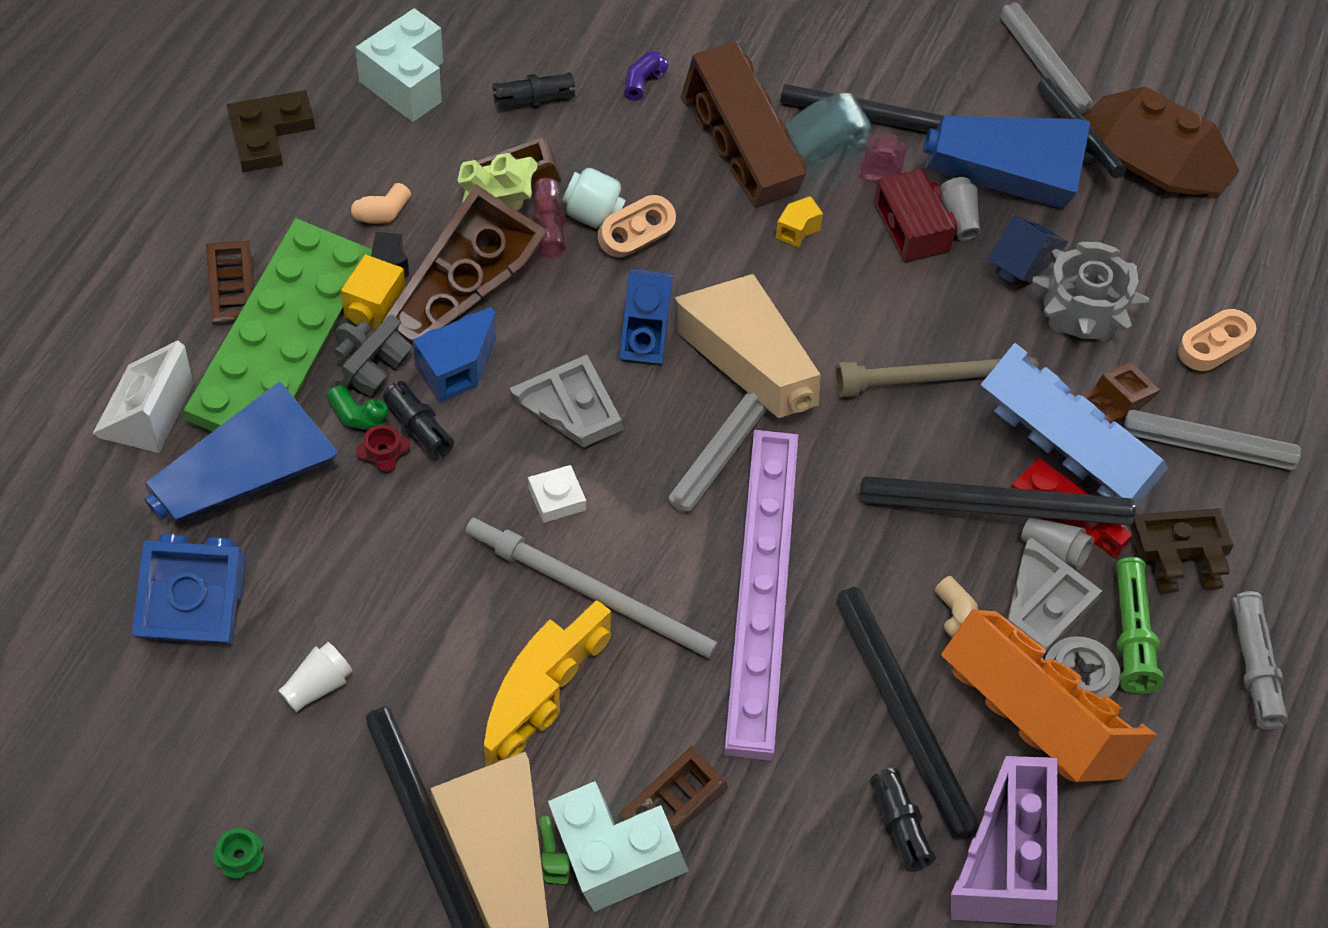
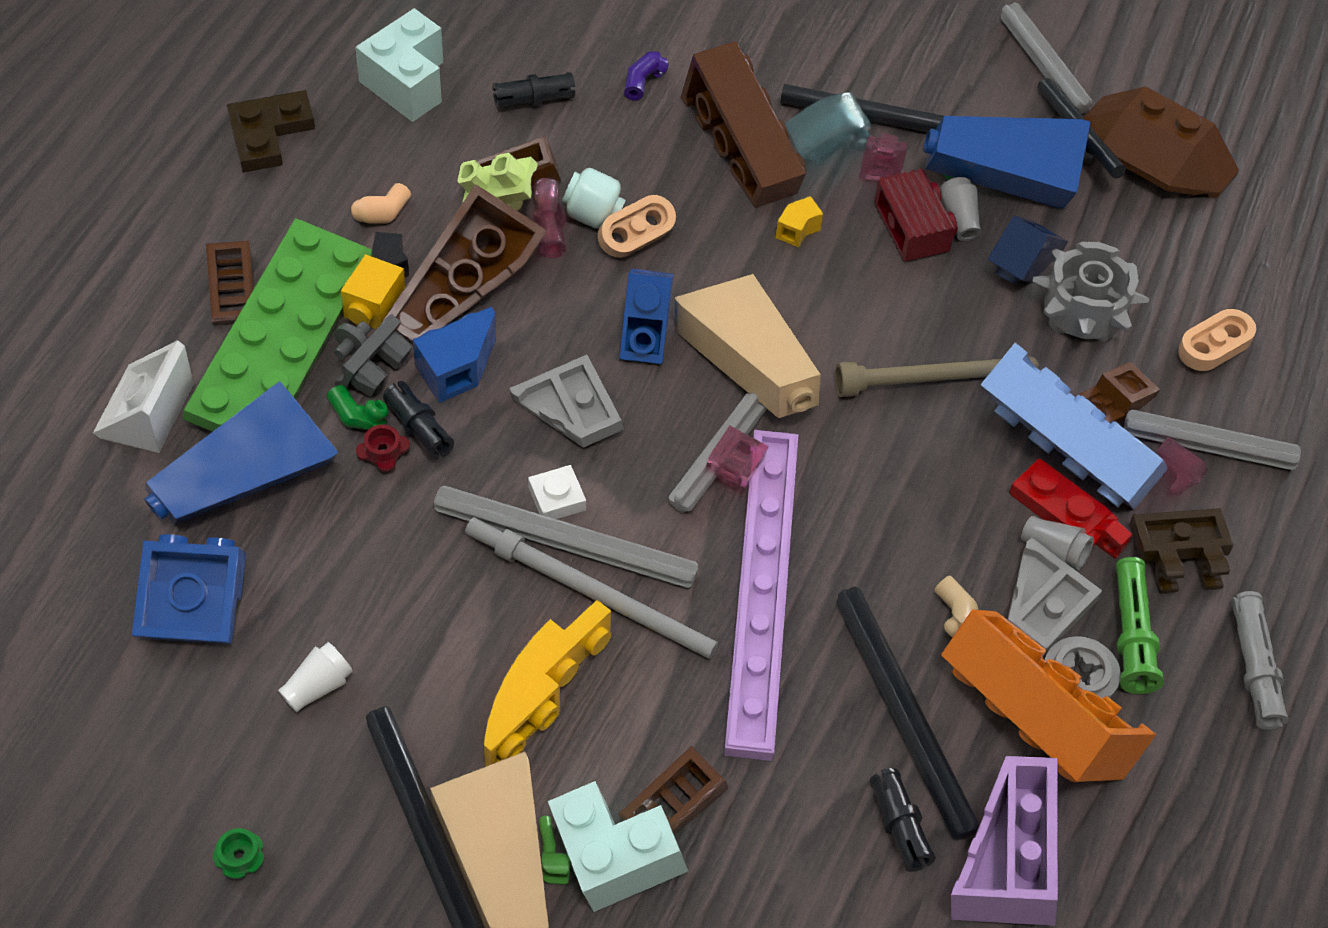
(567, 536): none -> light grey axle
(736, 457): none -> clear pink tile
(998, 500): black axle -> none
(1182, 462): none -> clear pink tile

